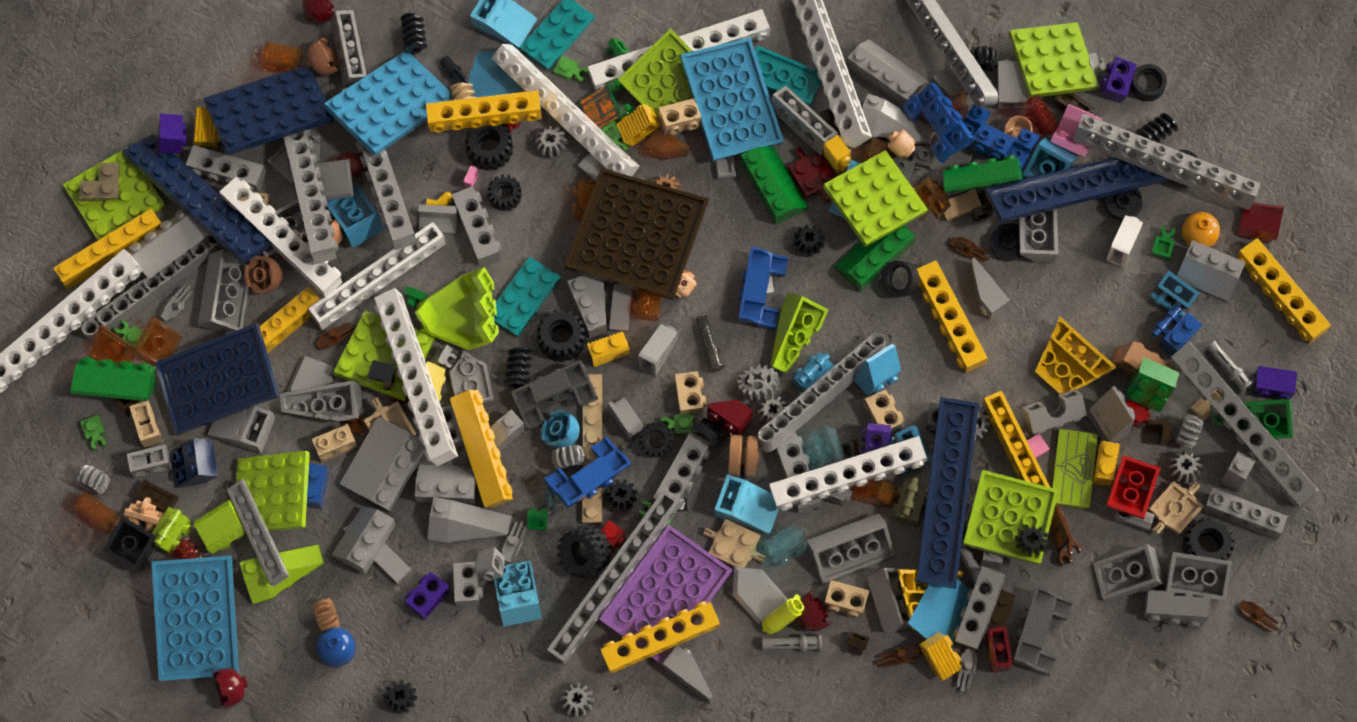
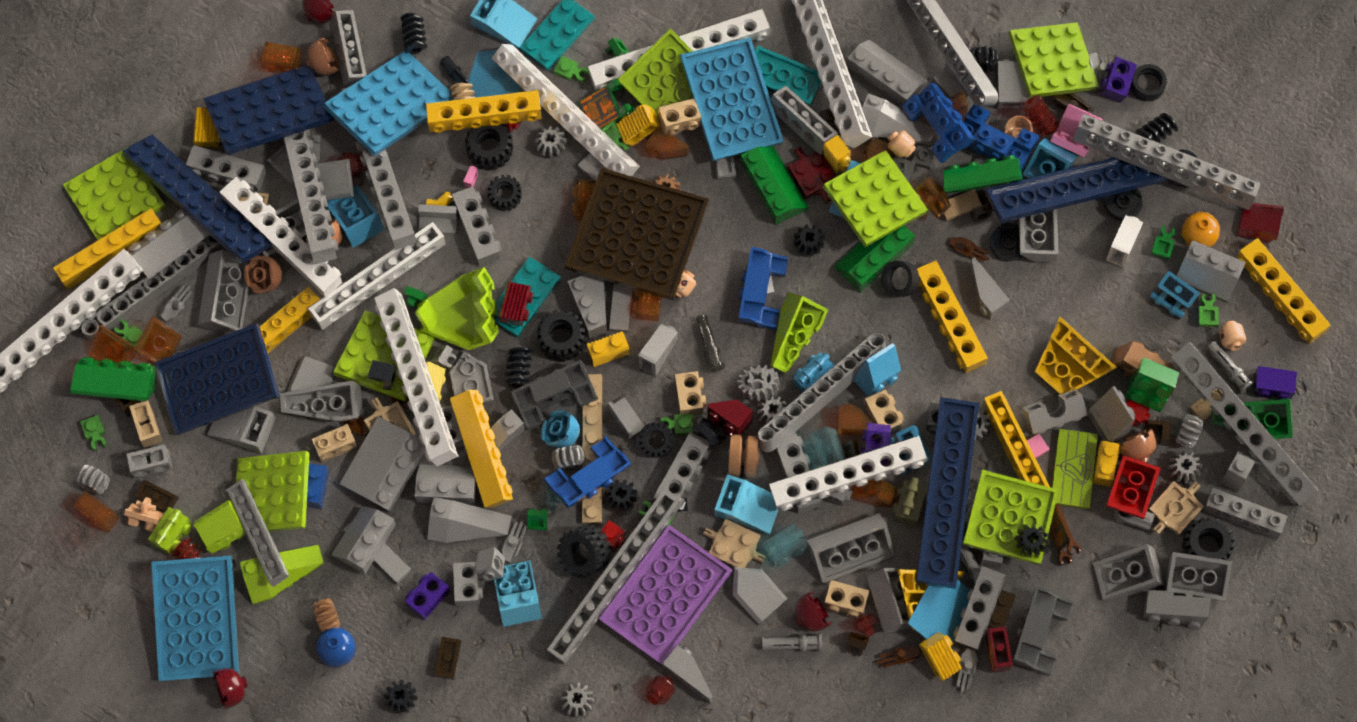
(106, 188): dark tan plate -> none
(130, 544): black slope -> none
(171, 133): dark purple brick -> none
(194, 463): dark blue slope -> none
(333, 337): reddish brown piece -> none
(447, 658): none -> dark brown plate
(515, 304): none -> dark red brick
(660, 690): none -> clear red head
(704, 611): yellow brick -> none
(783, 615): neon yellow piece -> none
(852, 420): none -> clear orange slope
(865, 624): none -> clear red tile
(1139, 445): none -> nougat cylinder
(1180, 334): blue brick -> none
(1207, 314): none -> bright green plate
(1232, 335): none -> light nougat head
(1256, 614): reddish brown piece -> none

